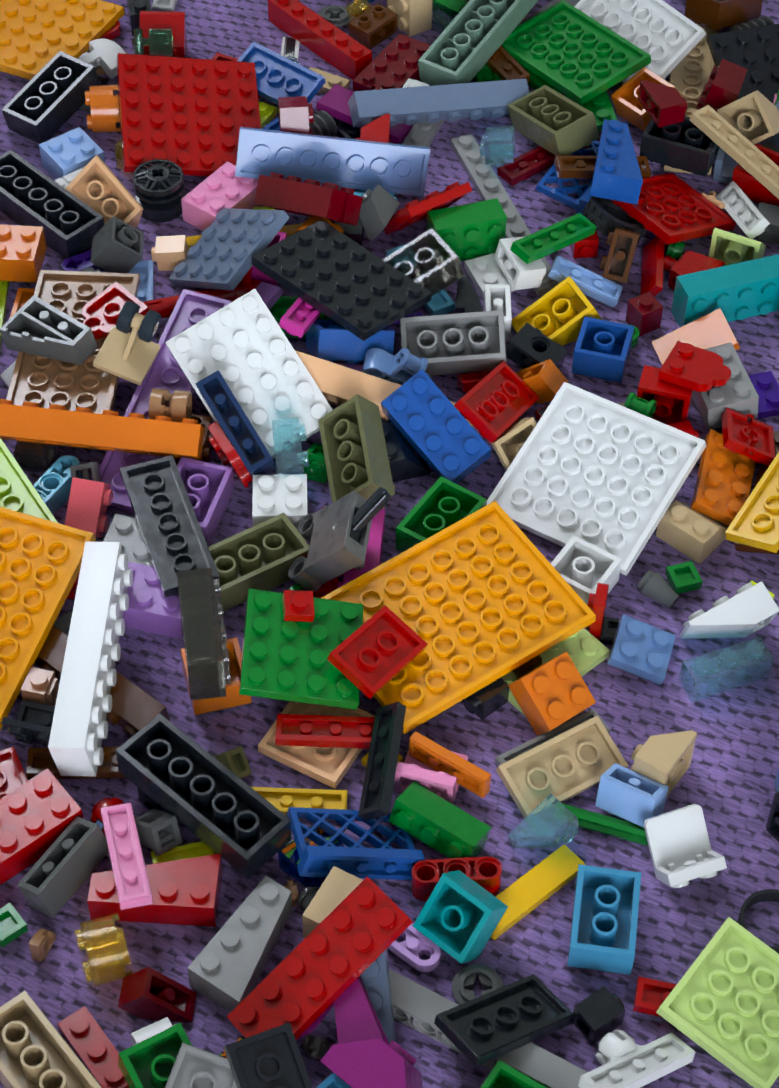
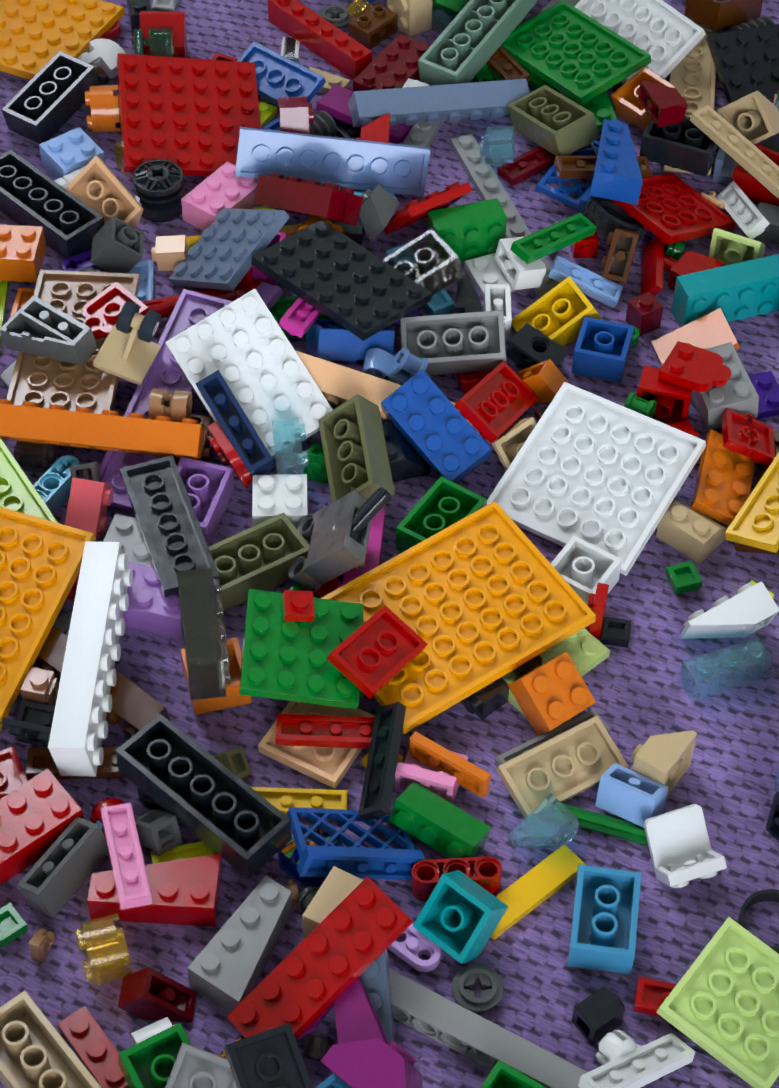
(504, 1020): black tile -> none
(641, 649): medium blue plate -> none
(656, 588): dark grey cone -> none
(722, 85): dark red brick -> none

